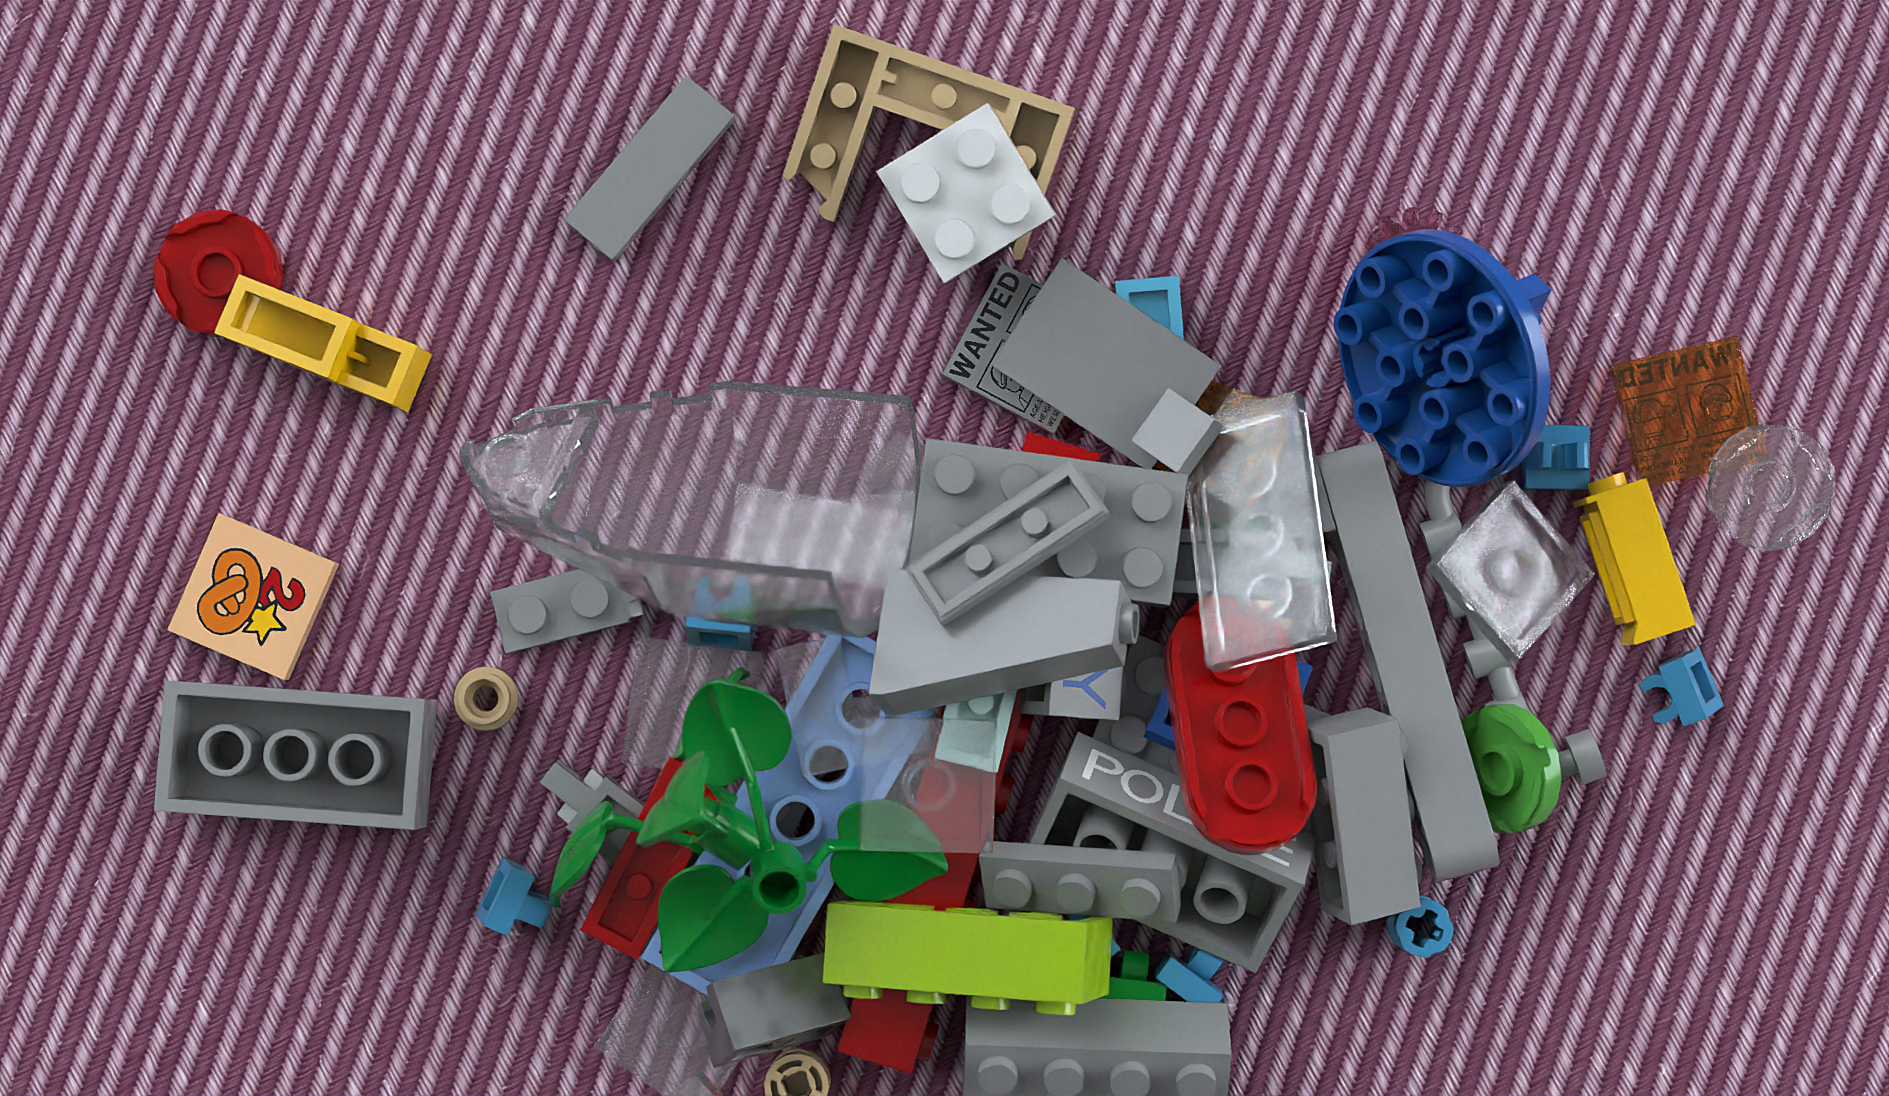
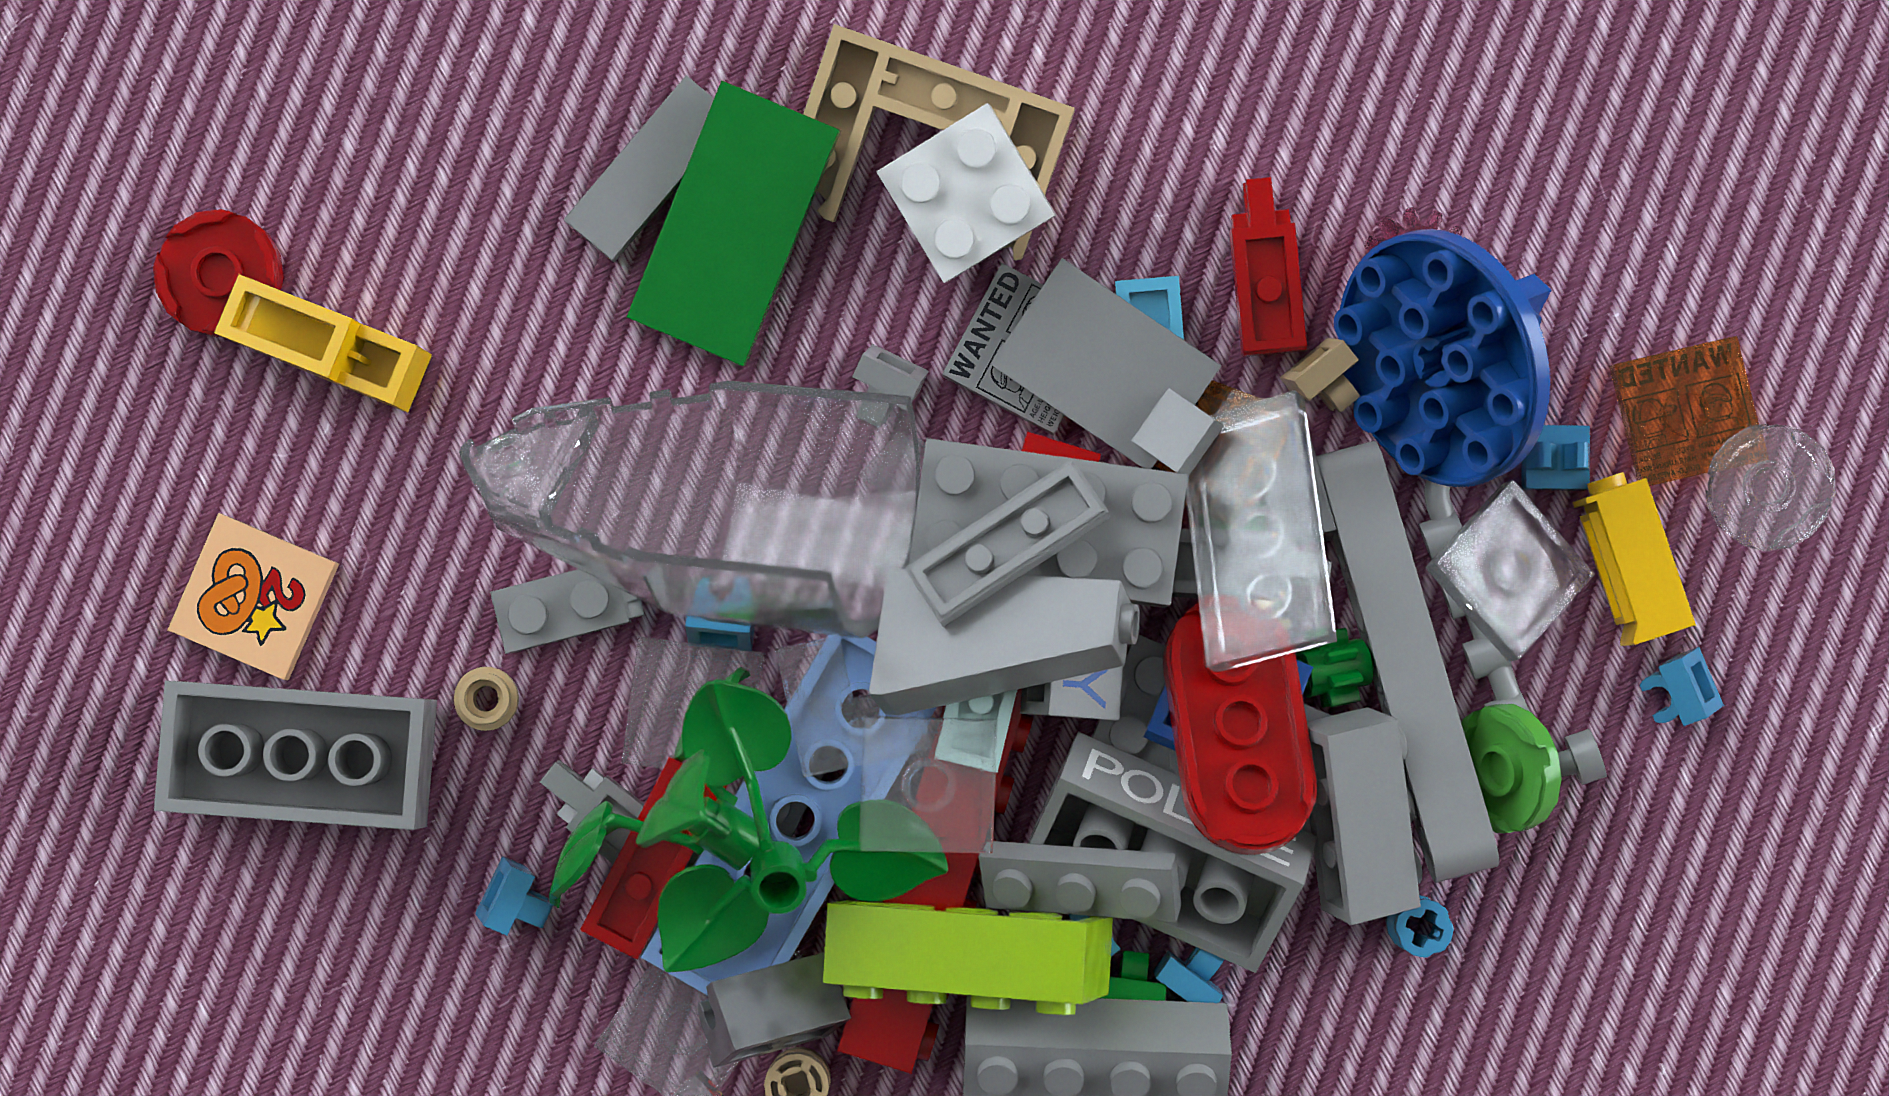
(733, 223): none -> green tile
(889, 373): none -> light grey tile
(1266, 275): none -> red hinge
(1323, 375): none -> tan tile
(1338, 670): none -> green gear

